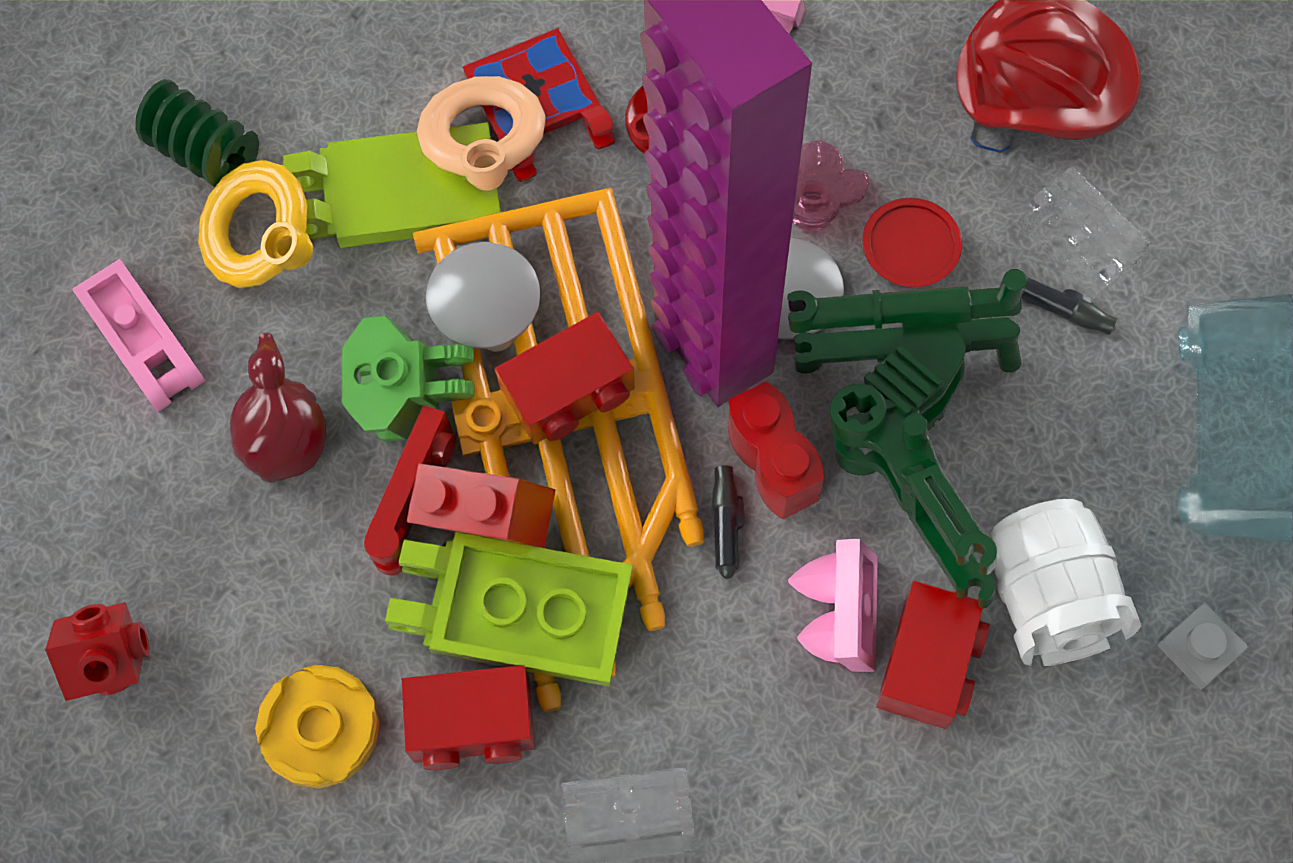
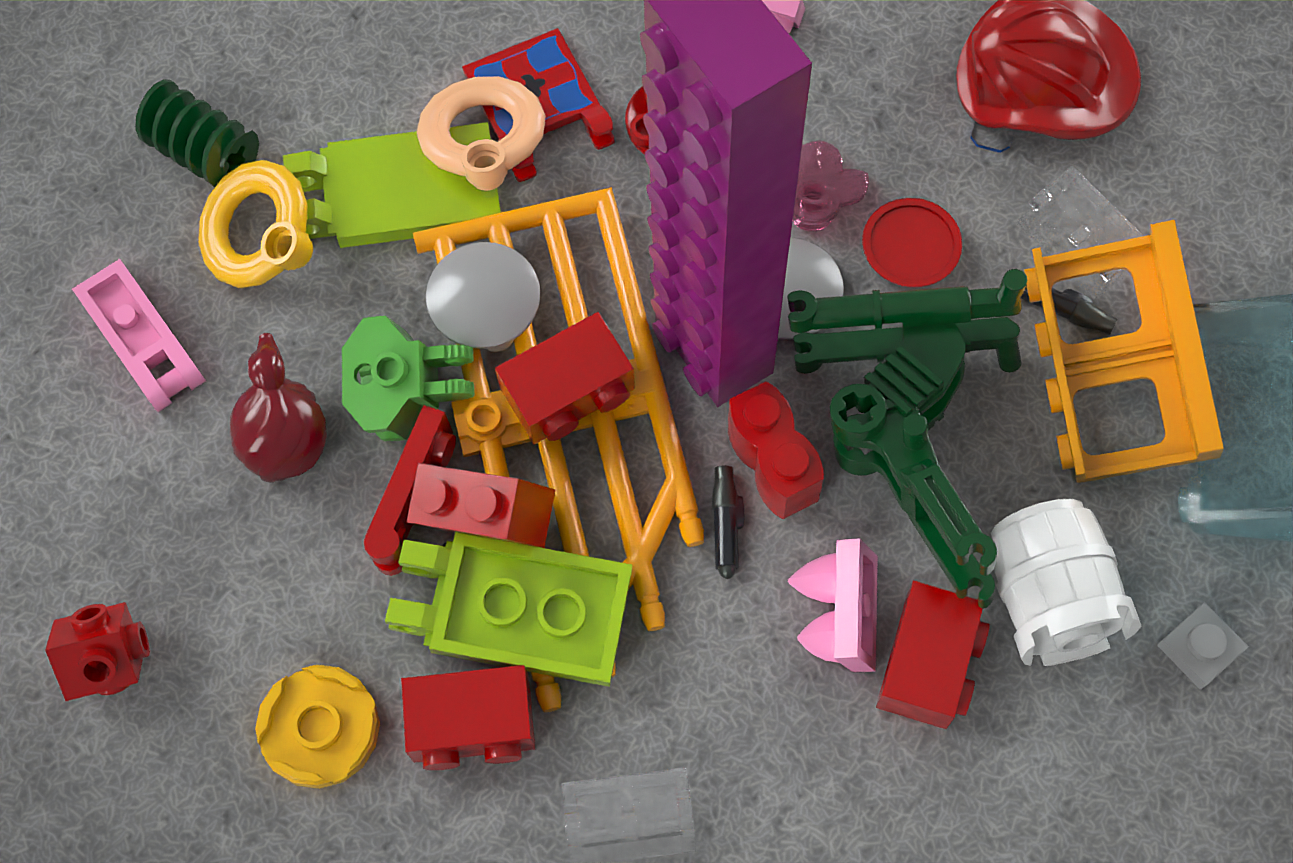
(1161, 350): none -> light orange window

